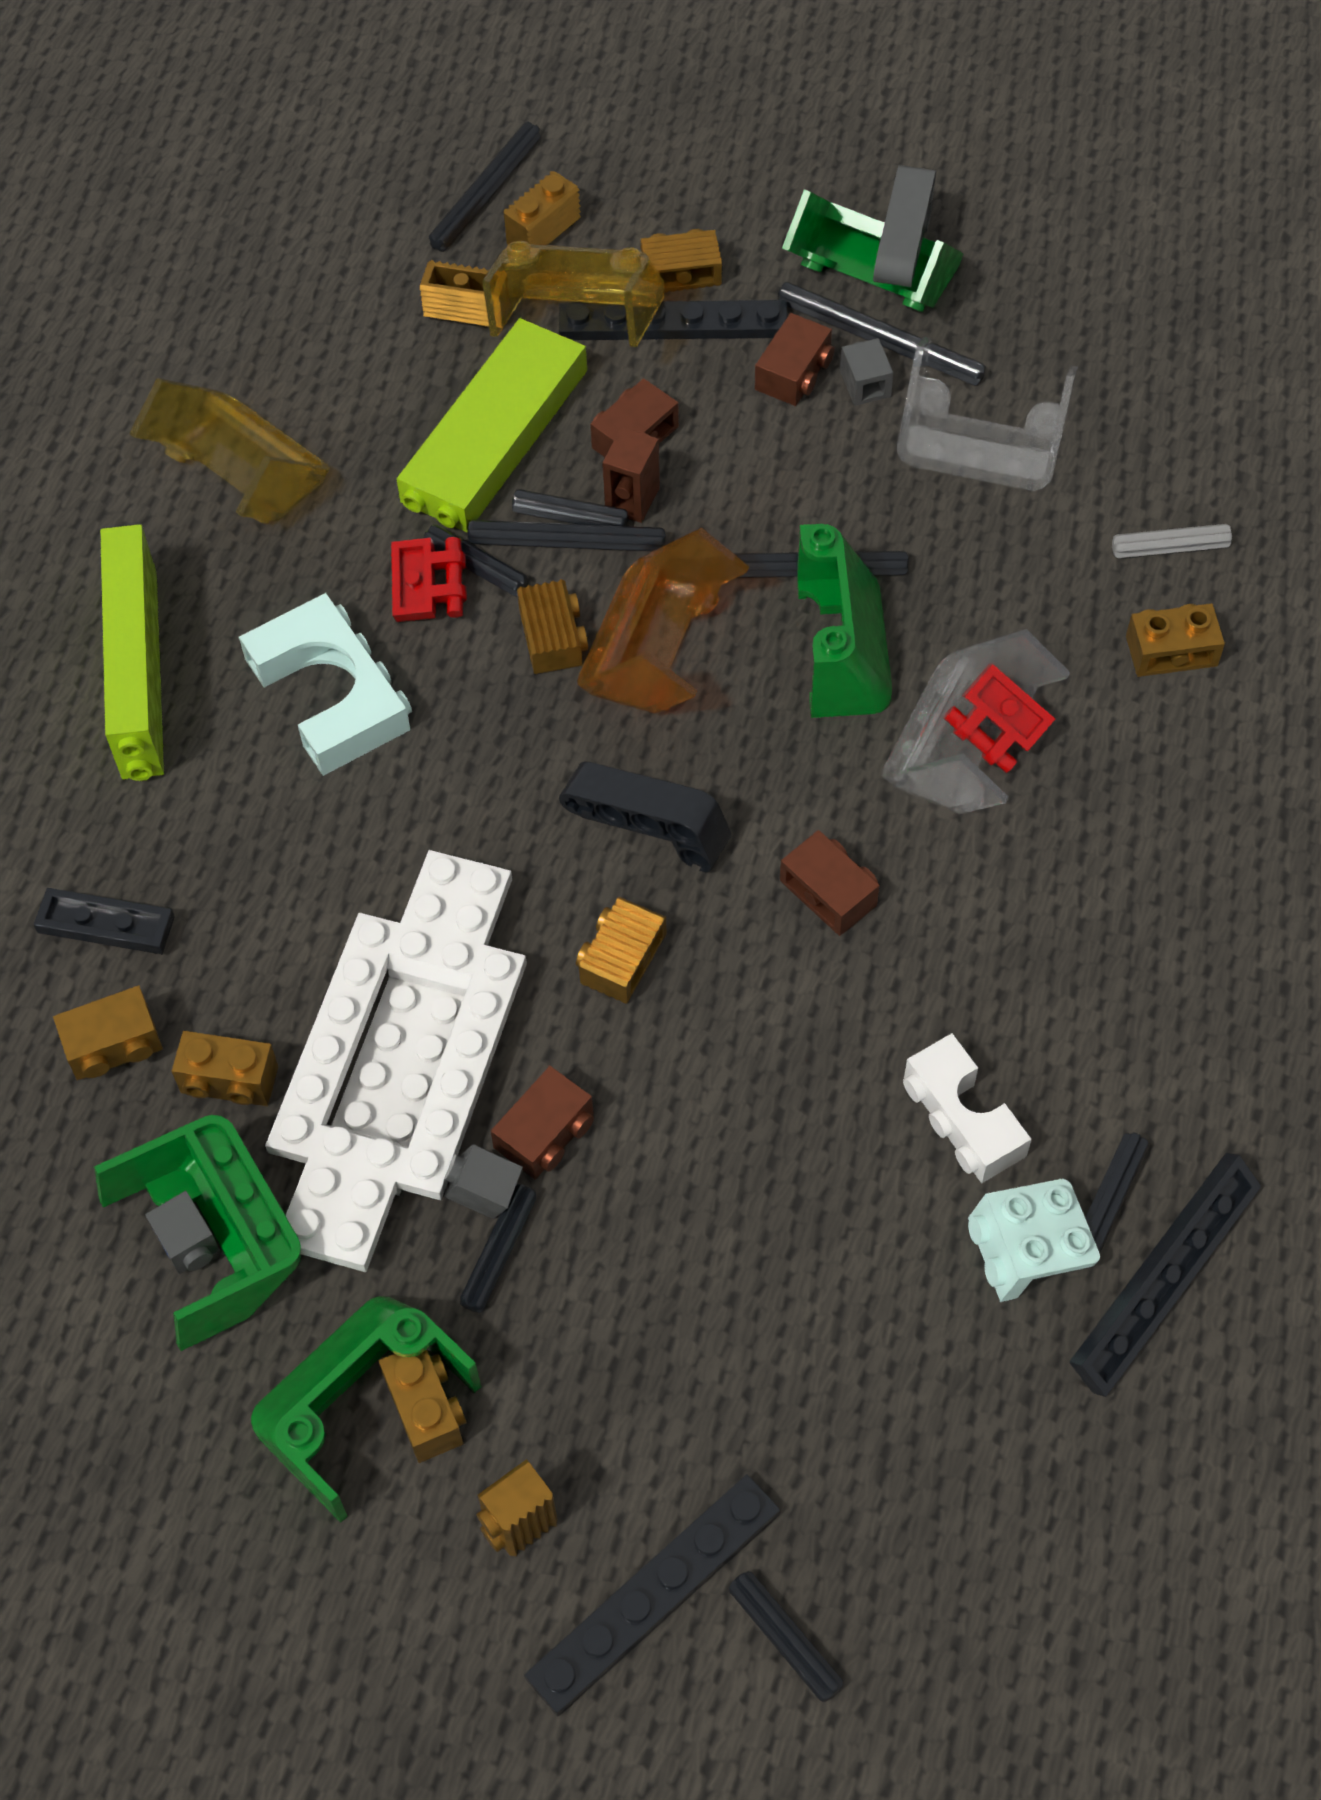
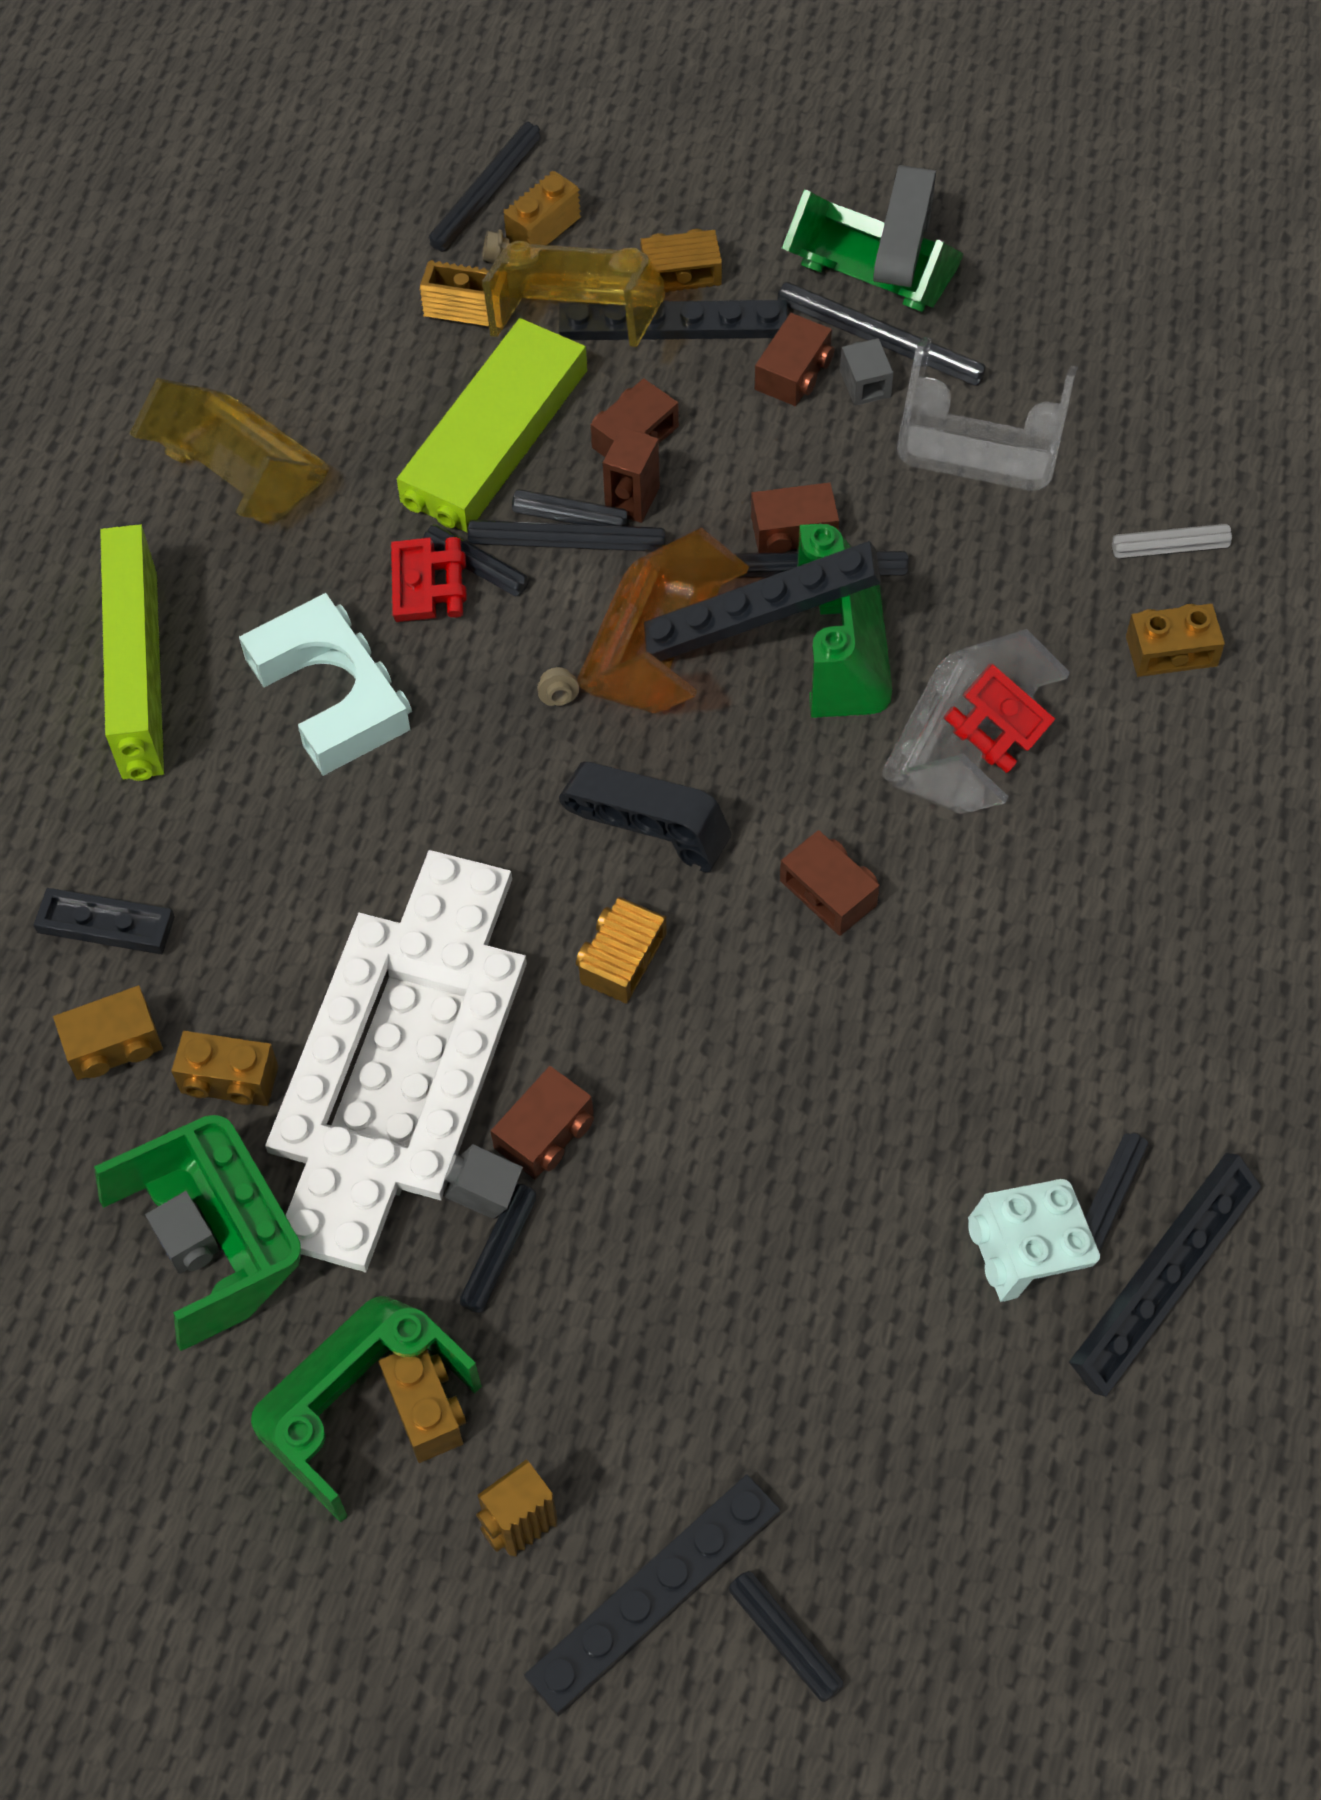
(493, 245): none -> dark tan plate
(550, 626): pearl gold brick -> none
(557, 687): none -> dark tan plate
(763, 602): none -> black plate
(781, 511): none -> copper brick
(982, 1141): white arch -> none

